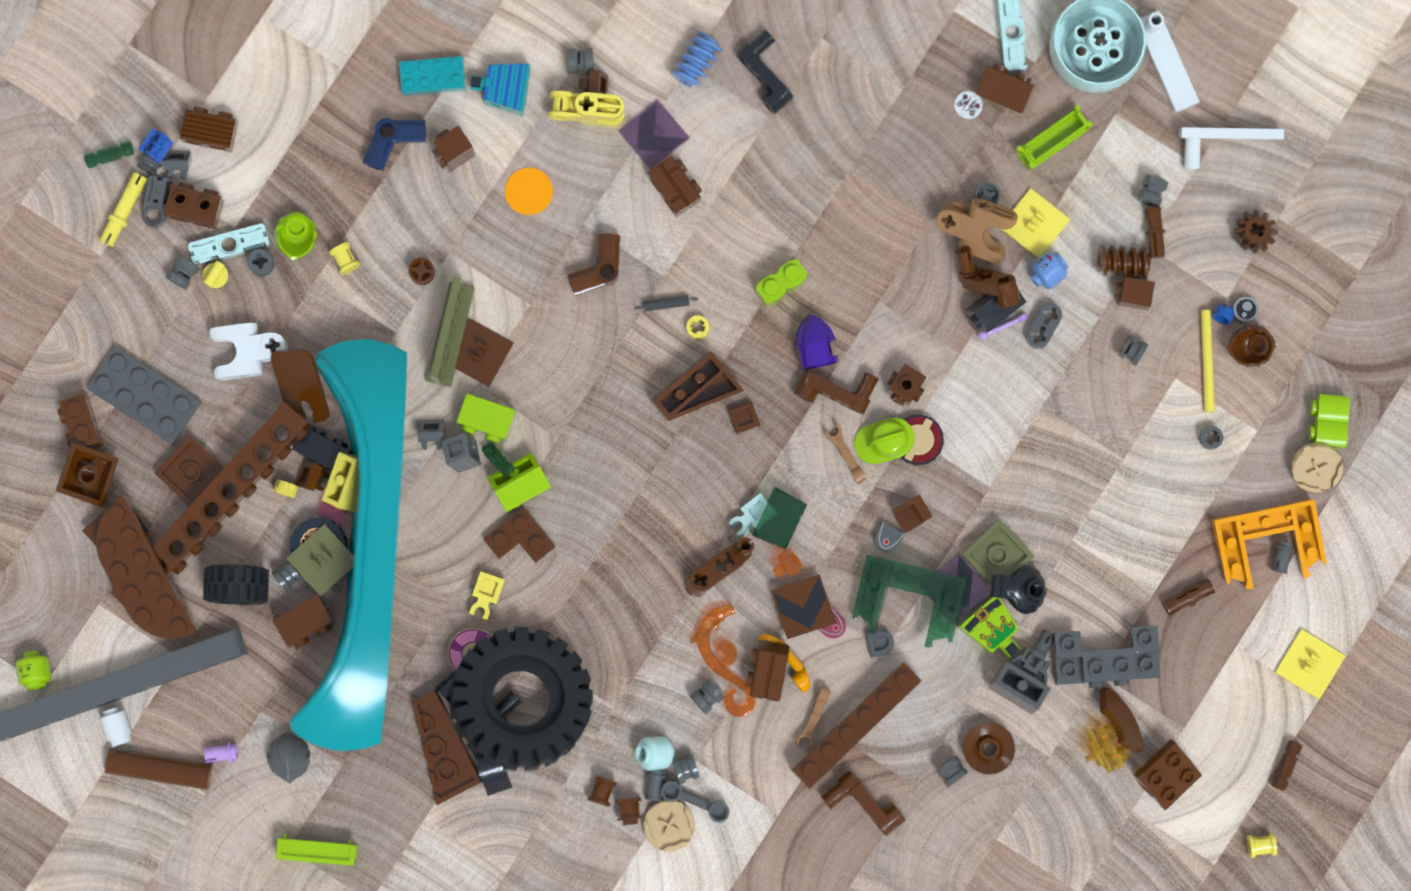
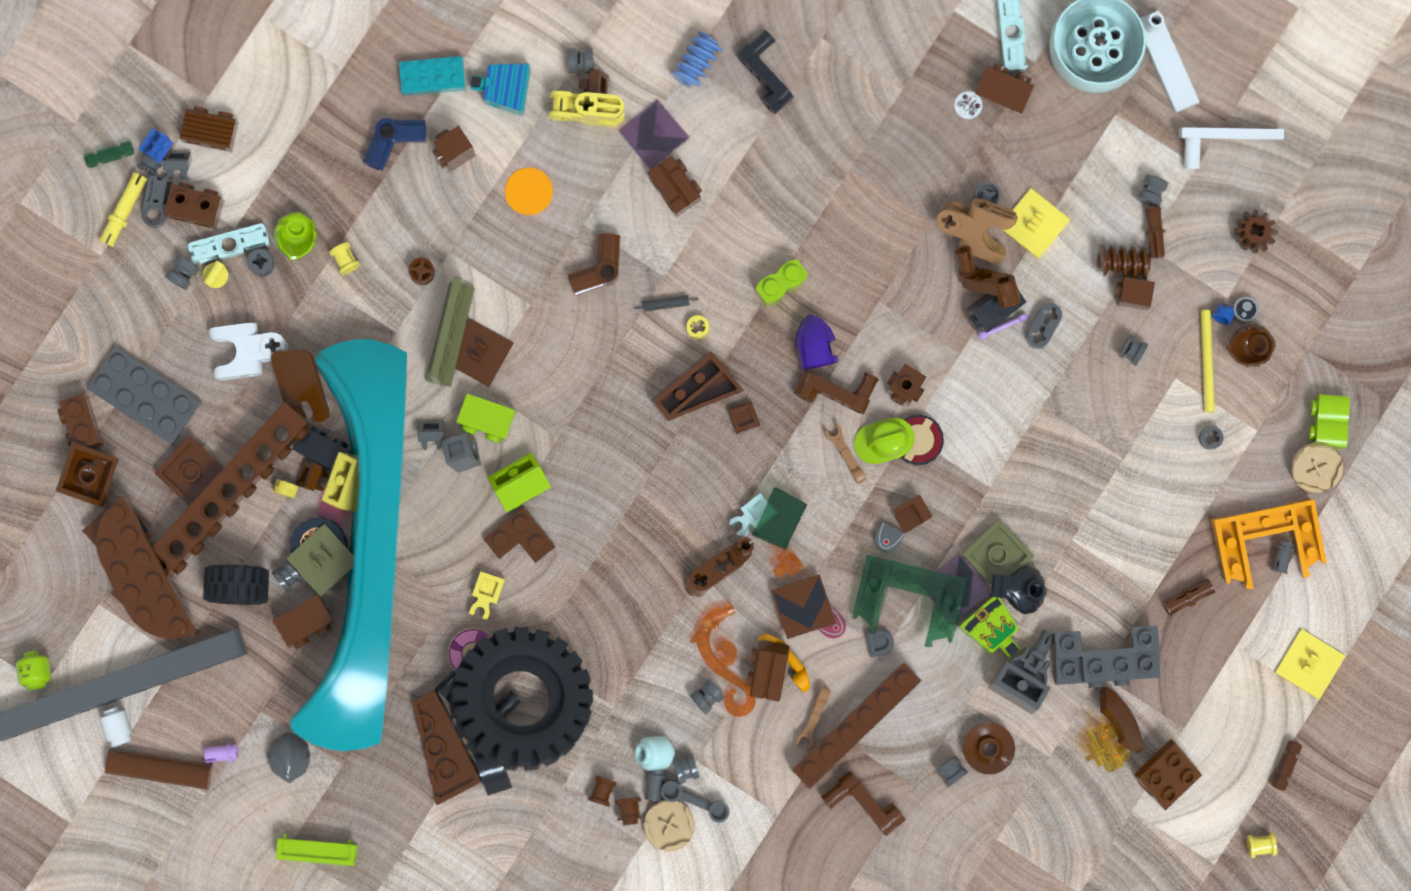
(498, 459): clear green axle -> none
(1048, 270): medium blue head -> none
(1053, 139): lime container -> none

